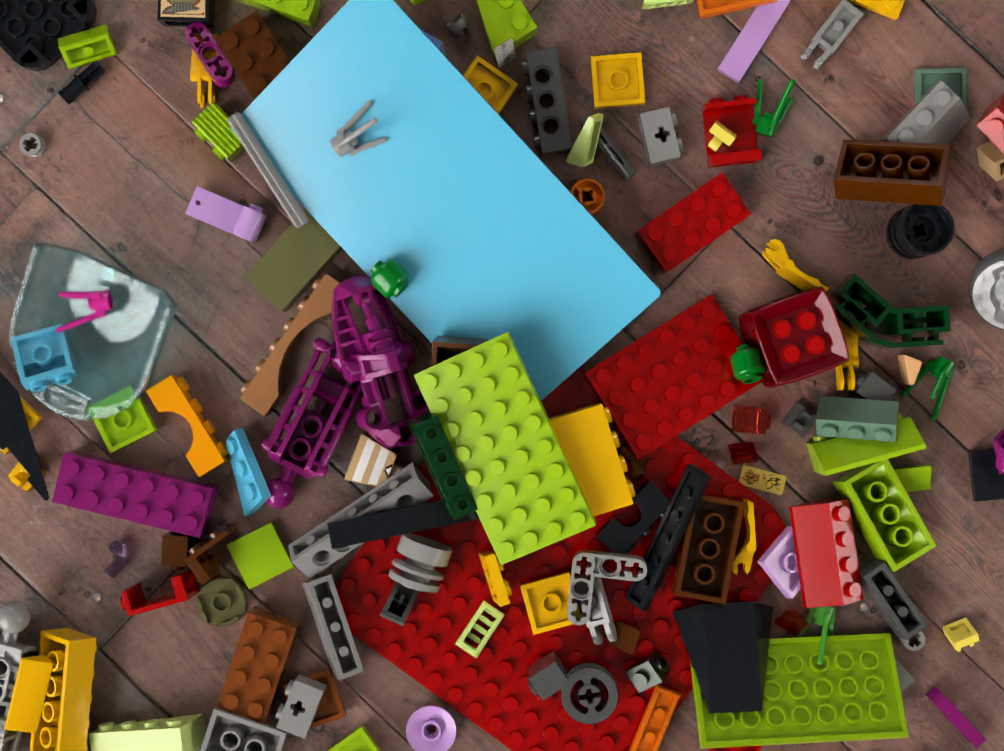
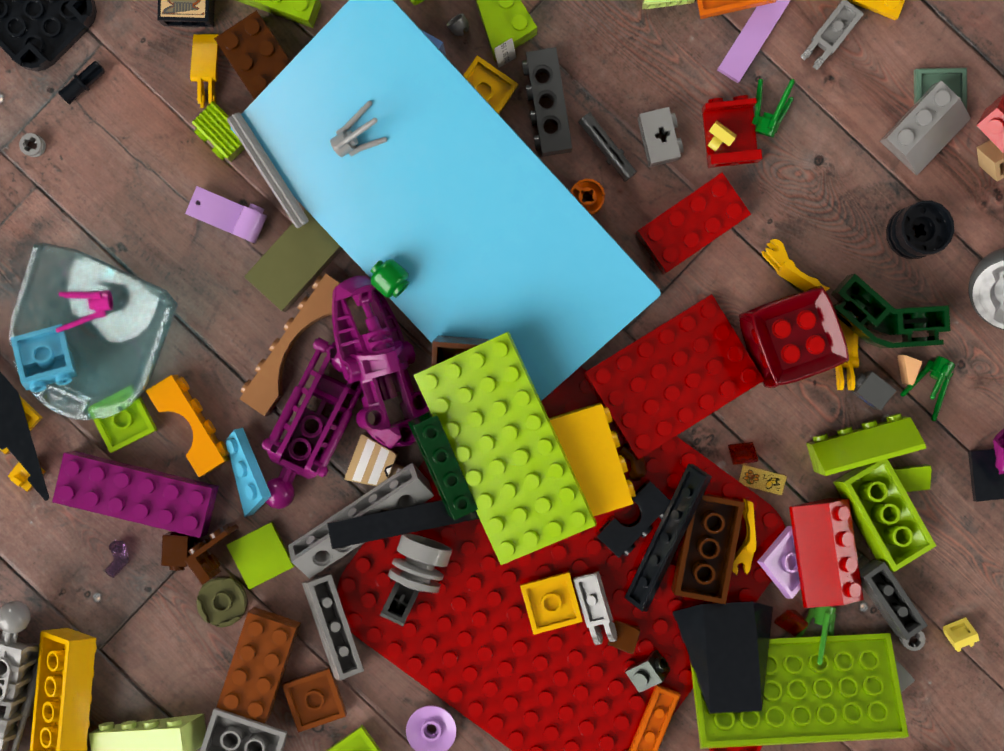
(29, 694): yellow slope -> none
(87, 46): lime slope -> none
(184, 586): red panel -> none
(210, 44): magenta beam -> none
(295, 720): light grey brick -> none
(472, 624): yellowish green slope -> none
(498, 586): yellow plate -> none
(547, 676): dark grey brick -> none
(586, 143): yellowish green slope -> none
(592, 713): dark grey wheel -> none
(596, 570): light grey beam -> none
(617, 80): yellow plate -> none
(748, 364): green head -> none
(750, 420): clear red brick -> none
(799, 419): dark grey tile -> none
(857, 418): sand green brick -> none
(892, 172): reddish brown brick -> none
(955, 717): magenta beam -> none

